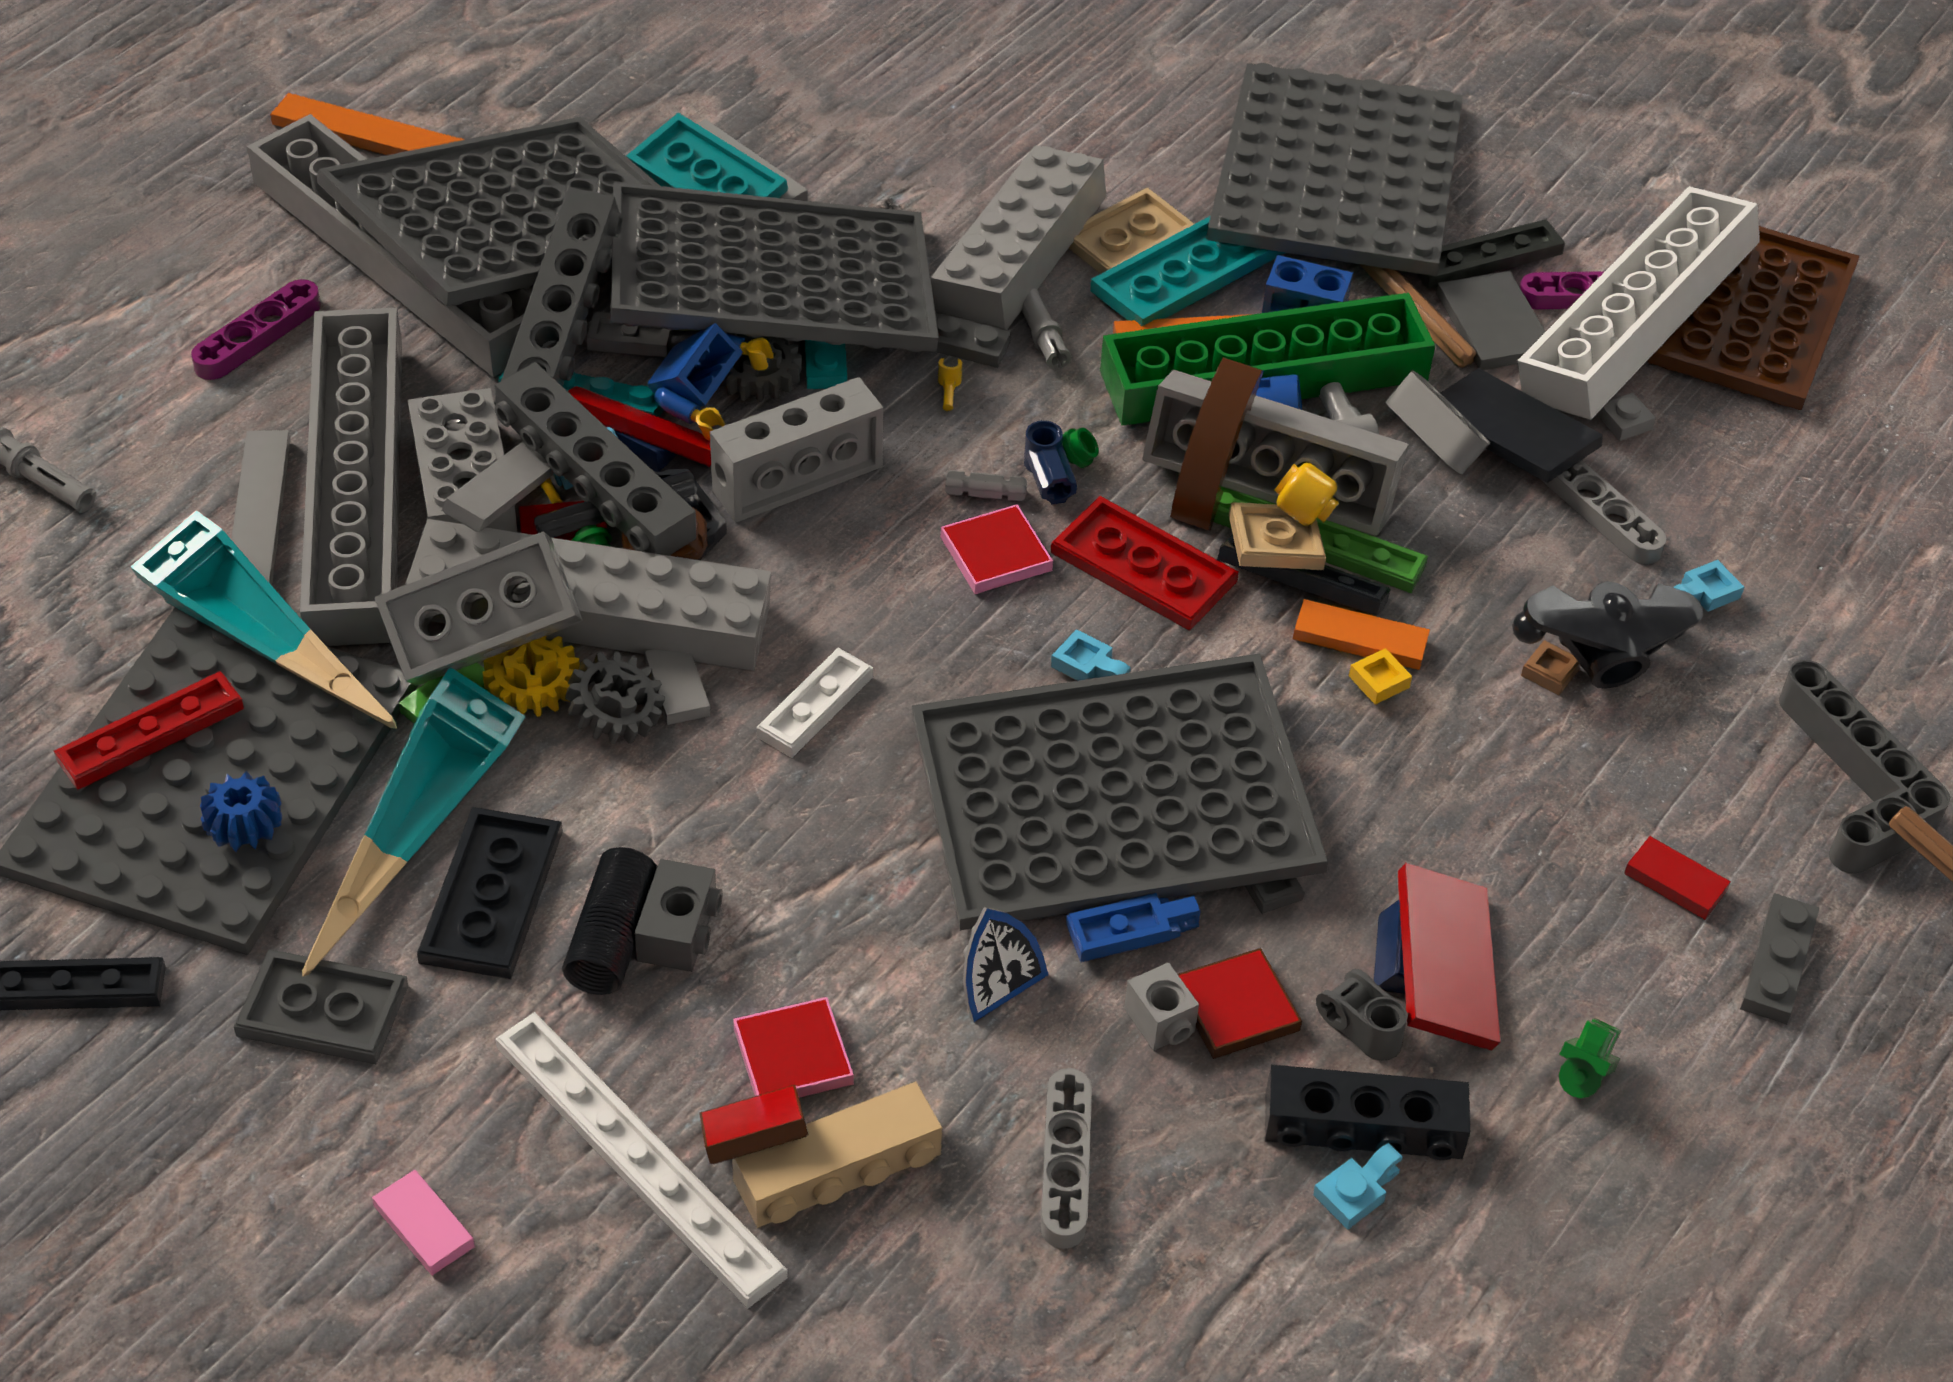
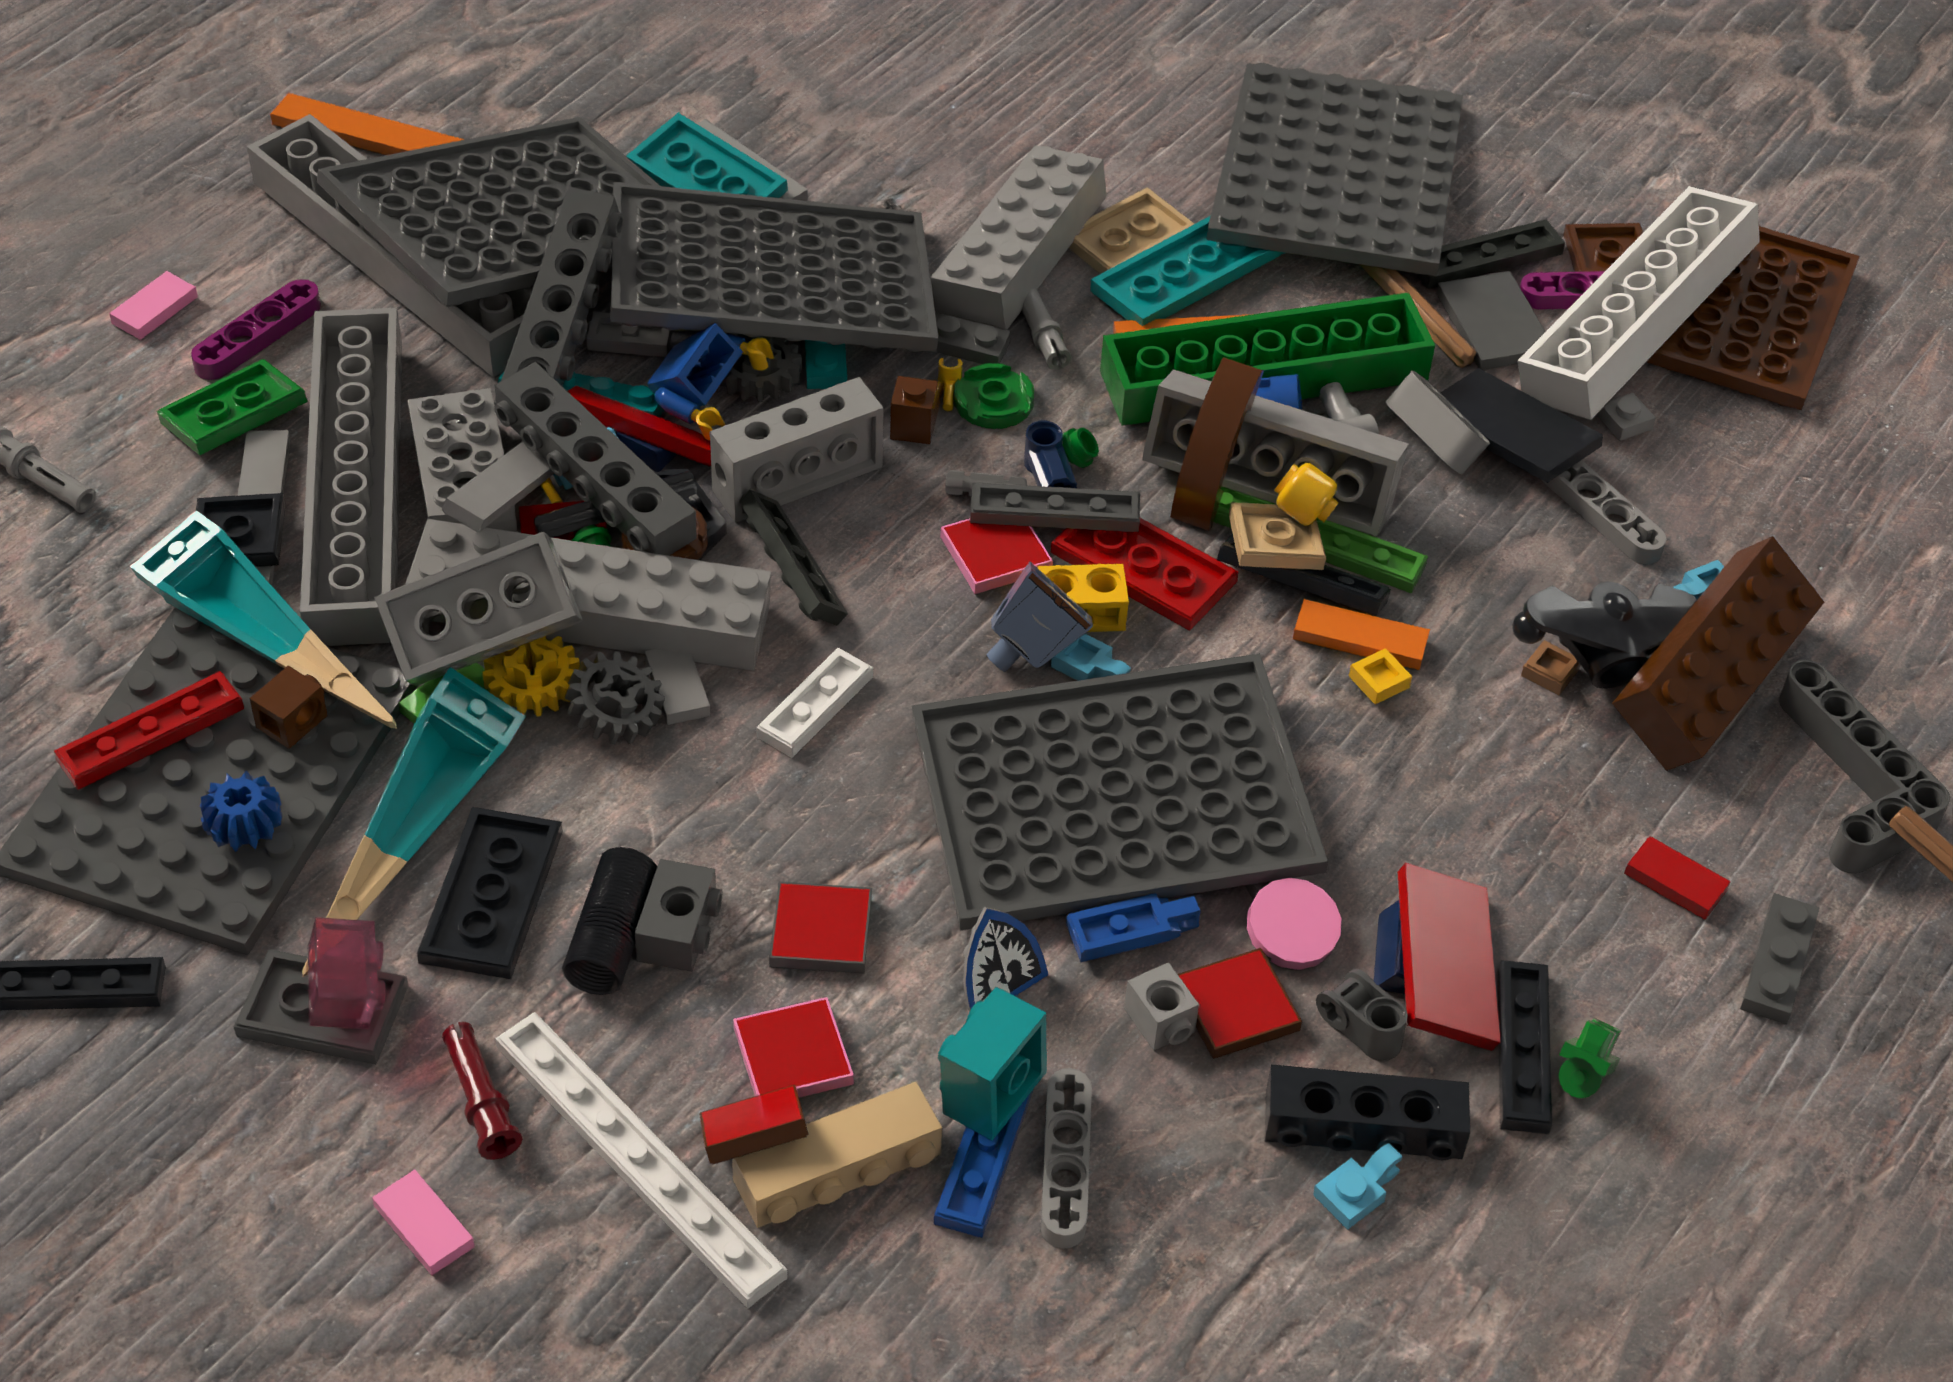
(153, 305): none -> bright pink tile
(231, 406): none -> green tile
(250, 522): none -> black tile
(289, 706): none -> reddish brown brick
(344, 973): none -> clear pink brick
(485, 1105): none -> dark red pin
(793, 558): none -> pearl dark grey plate
(821, 927): none -> red tile
(915, 409): none -> reddish brown slope
(977, 1177): none -> blue tile
(993, 1062): none -> teal brick
(994, 396): none -> green tile
(1035, 621): none -> sand blue torso
(1055, 507): none -> dark grey tile
(1097, 590): none -> yellow brick
(1294, 923): none -> bright pink tile
(1304, 284): blue brick -> none
(1524, 1047): none -> black tile
(1599, 245): none -> reddish brown tile
(1718, 654): none -> reddish brown brick

